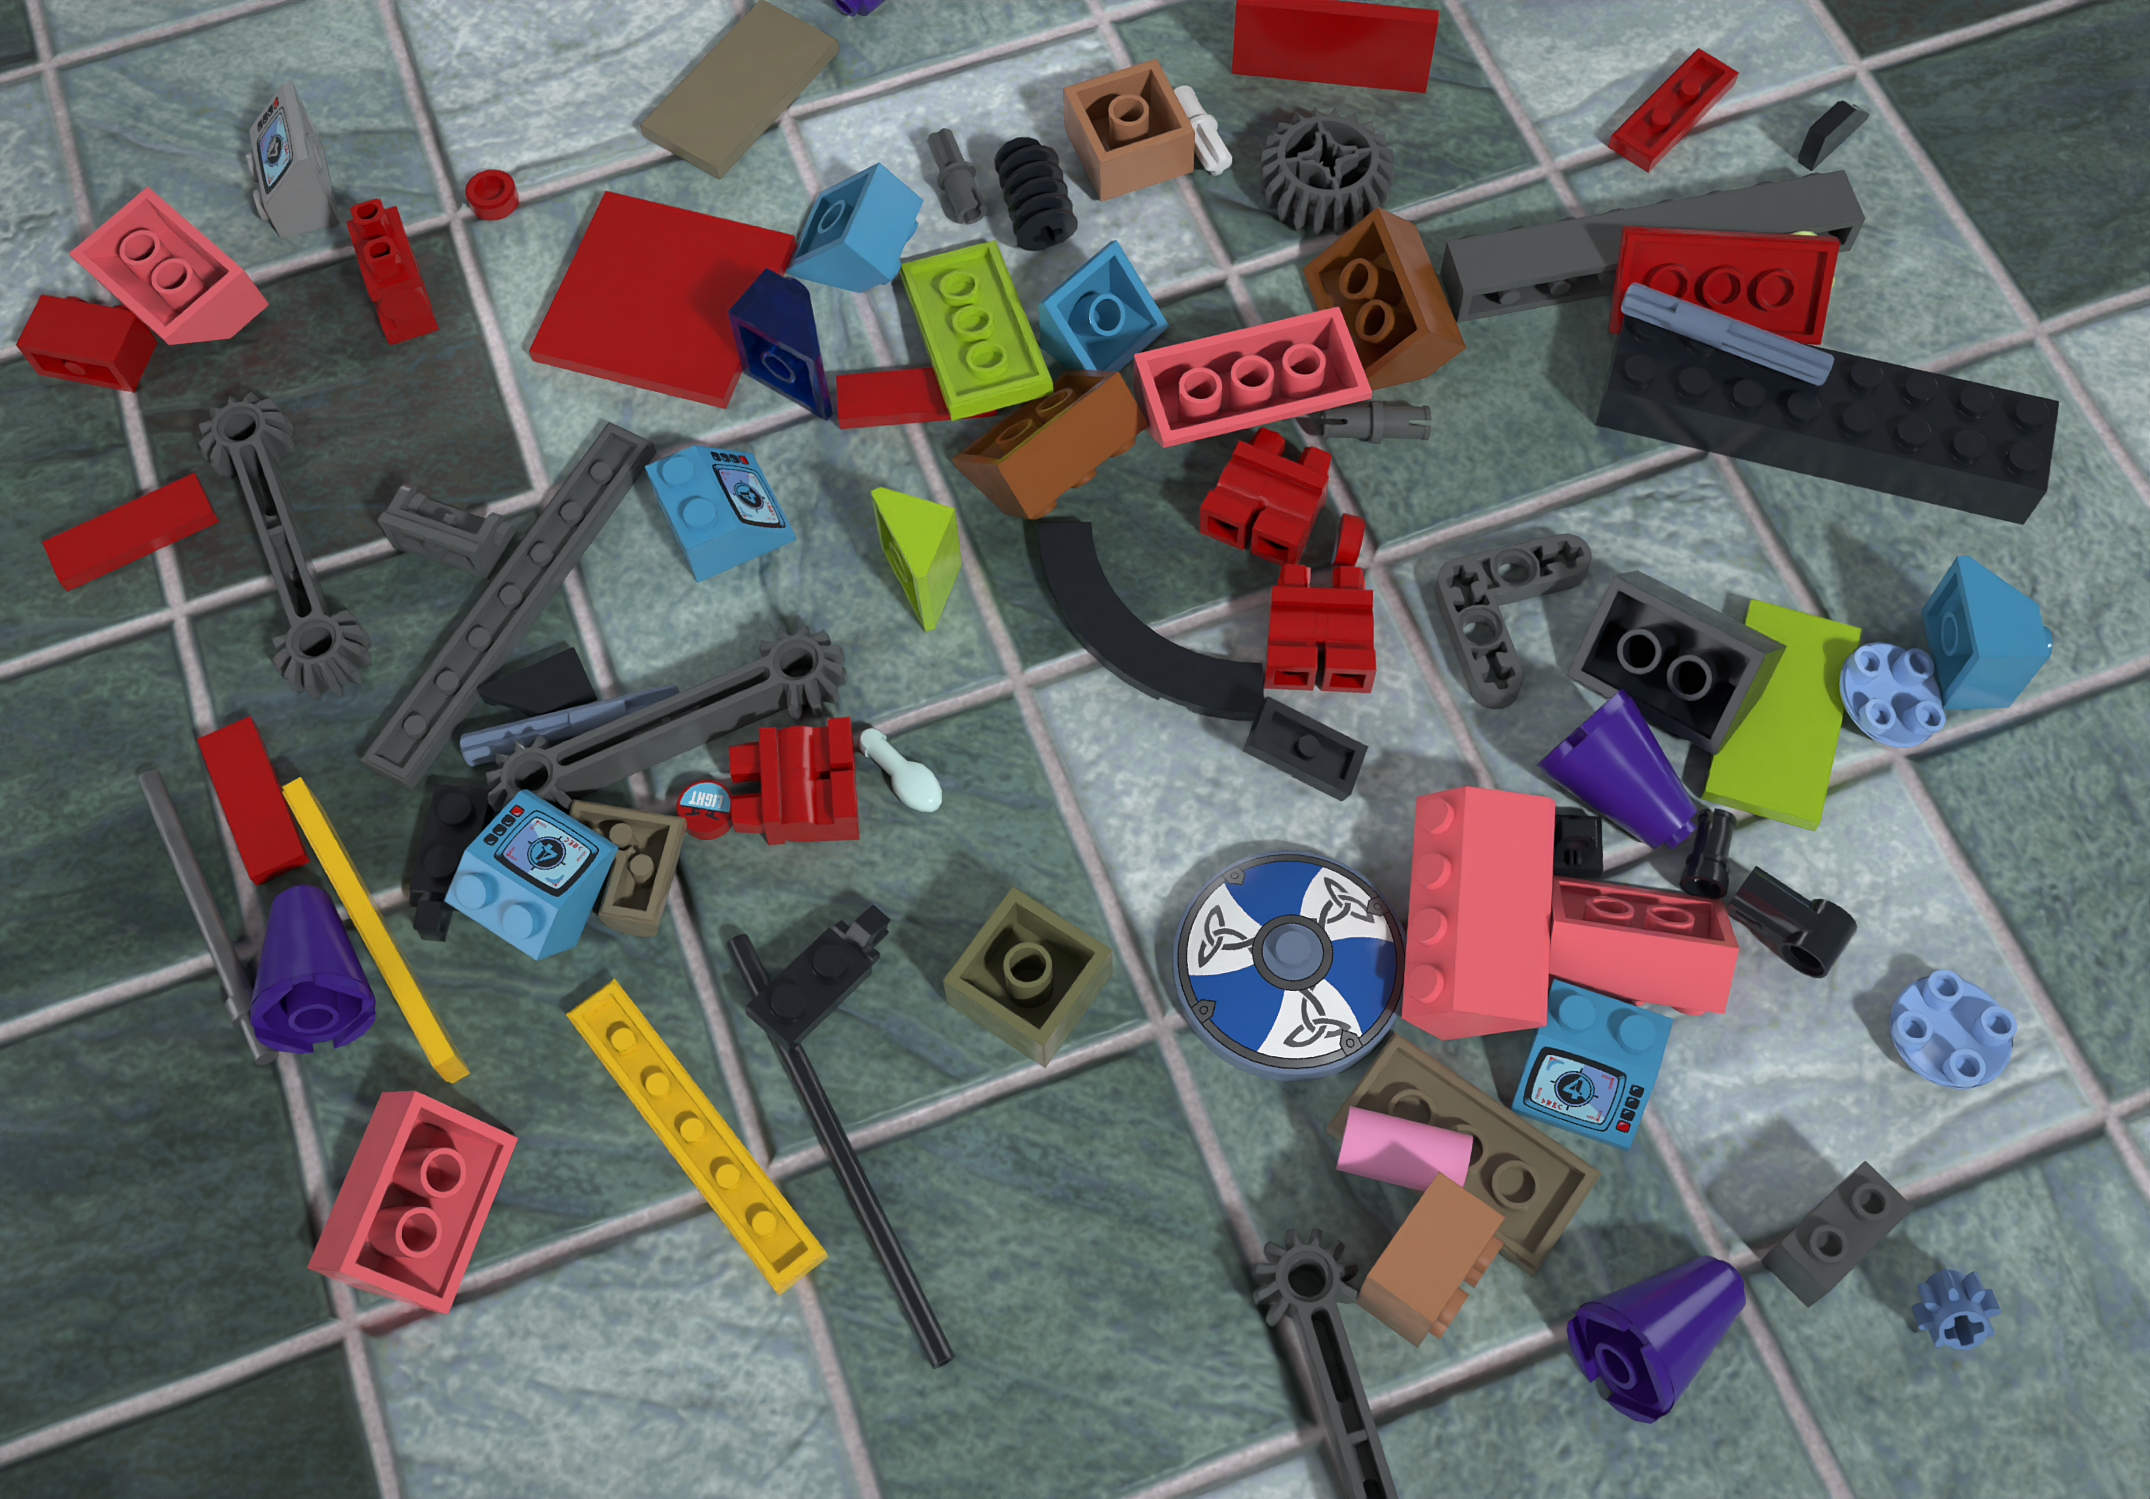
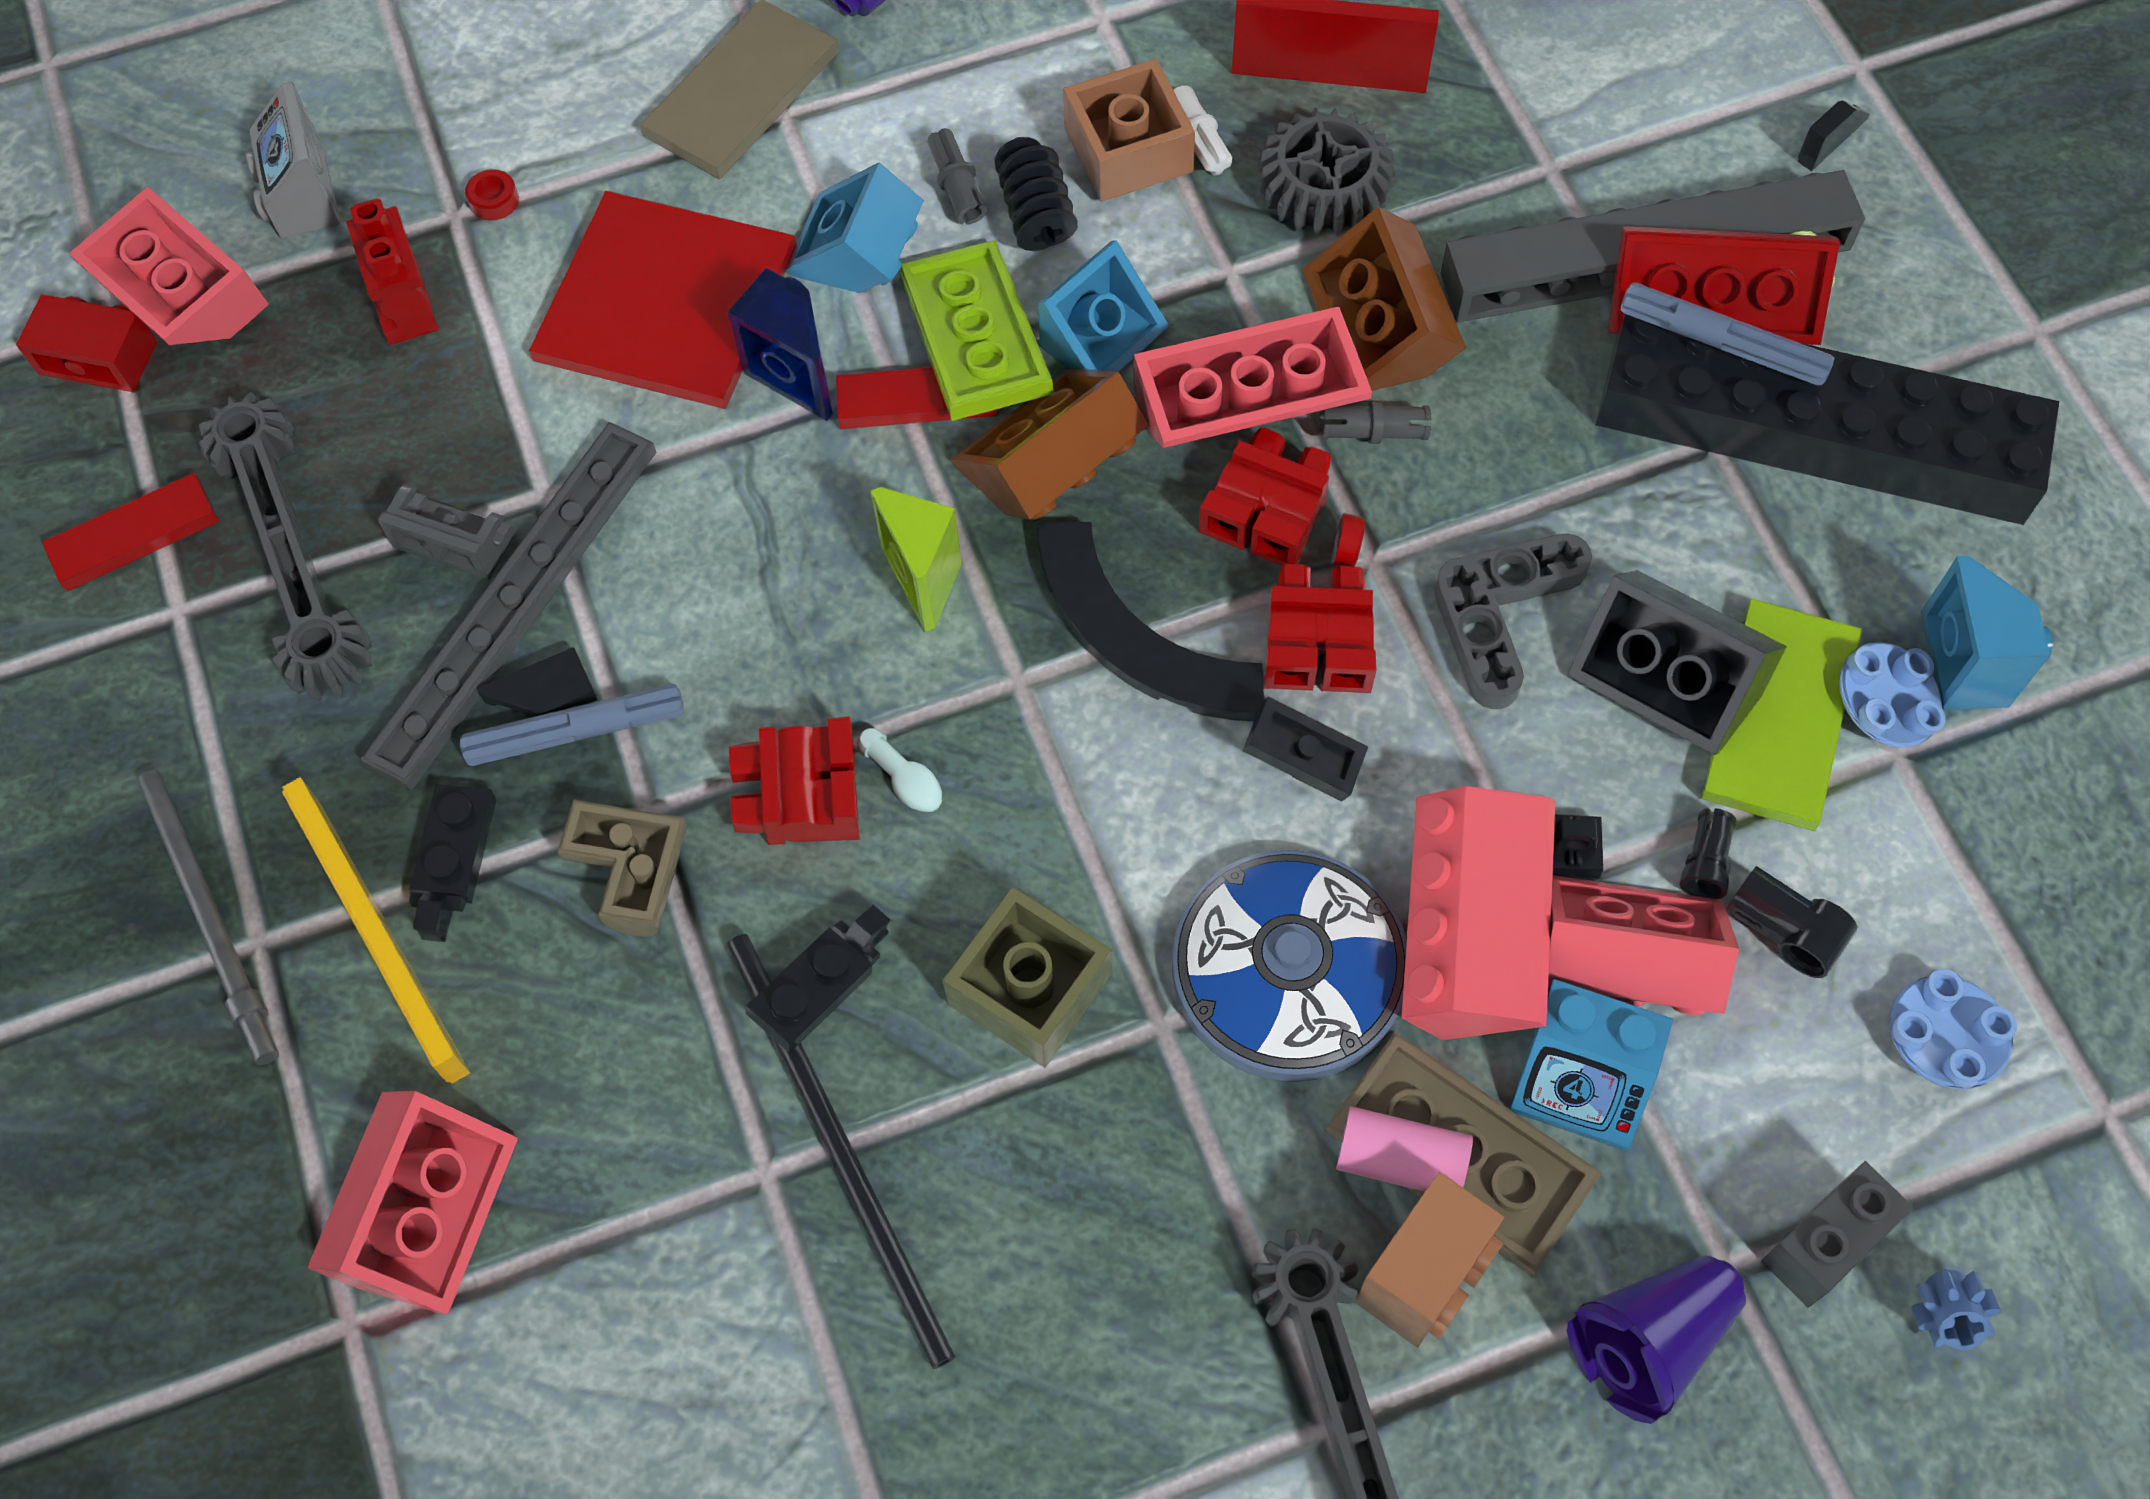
(253, 801): red tile -> none
(309, 977): dark purple cone -> none
(532, 876): dark azure slope -> none
(676, 722): dark grey arm -> none
(697, 1137): yellow tile -> none
(706, 809): tile -> none
(718, 508): dark azure slope -> none
(1623, 774): dark purple cone -> none
(1673, 110): red tile -> none

